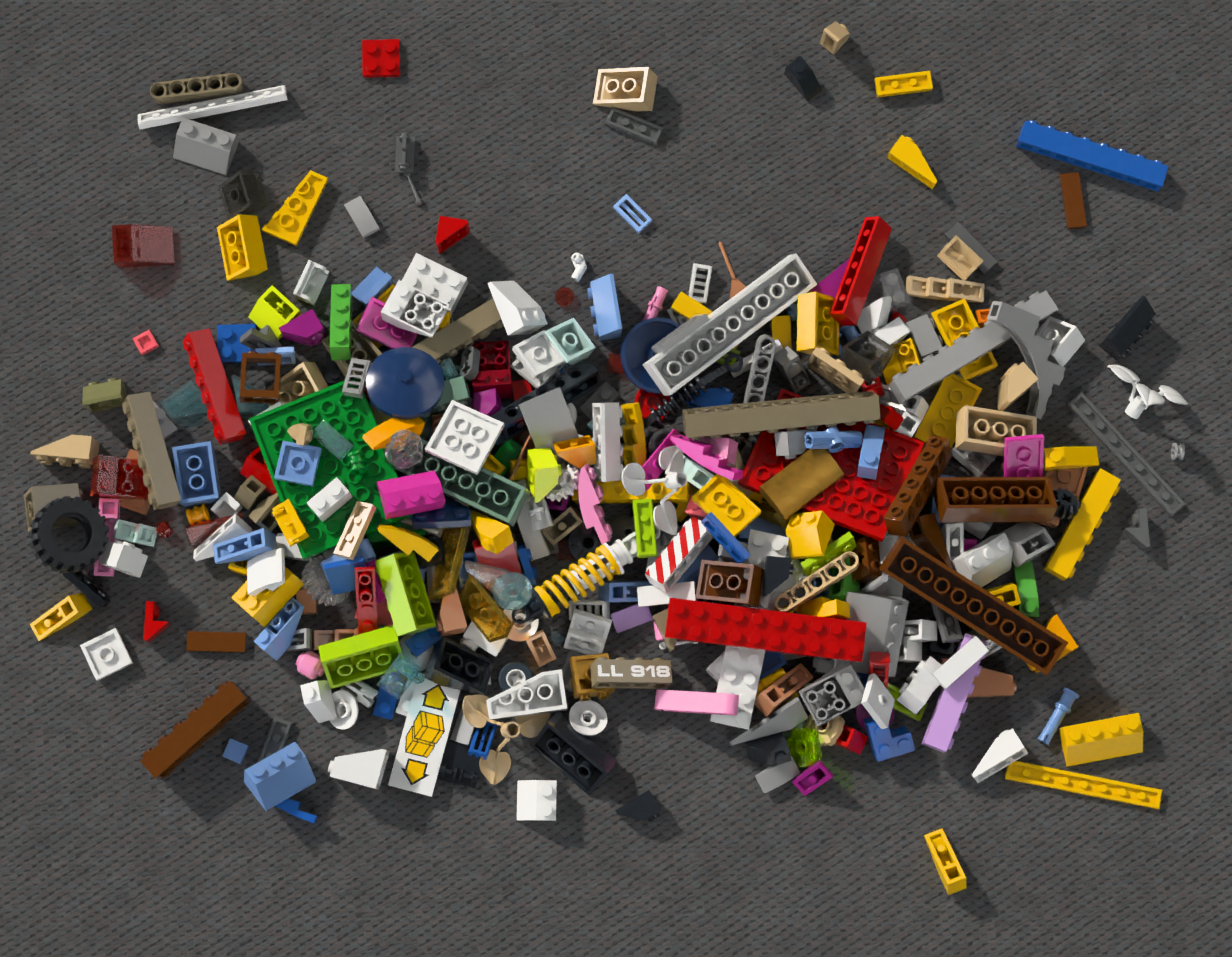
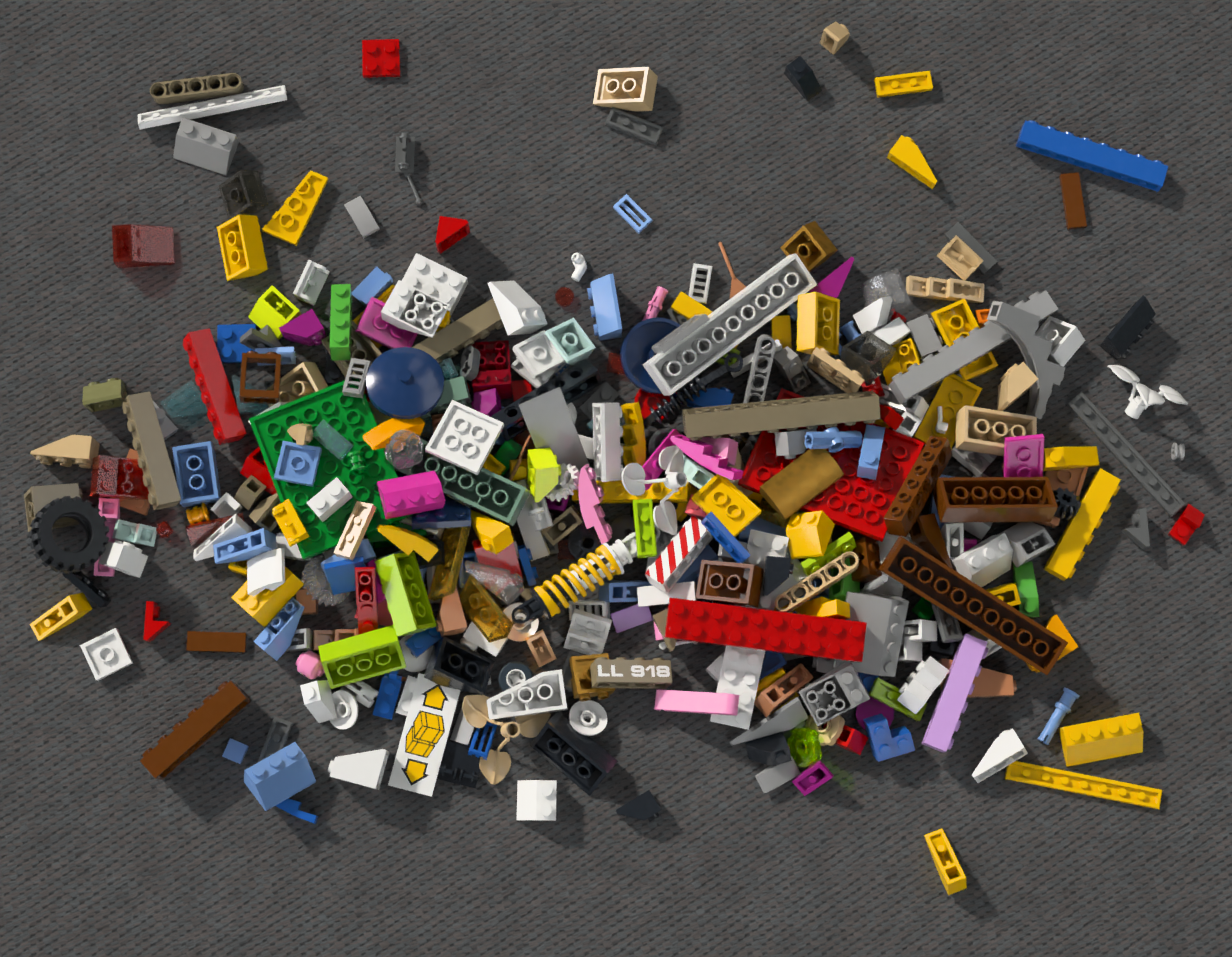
(145, 342): coral tile -> none
(400, 676): clear light blue hinge -> none
(512, 582): clear light blue dish -> none
(577, 451): light orange slope -> none
(810, 245): none -> pearl gold slope
(860, 271): red brick -> none
(878, 701): white plate -> none
(880, 660): red slope -> none
(923, 609): none -> green tile
(941, 427): none -> white hand
(960, 662): white tile -> none
(1186, 524): none -> red slope

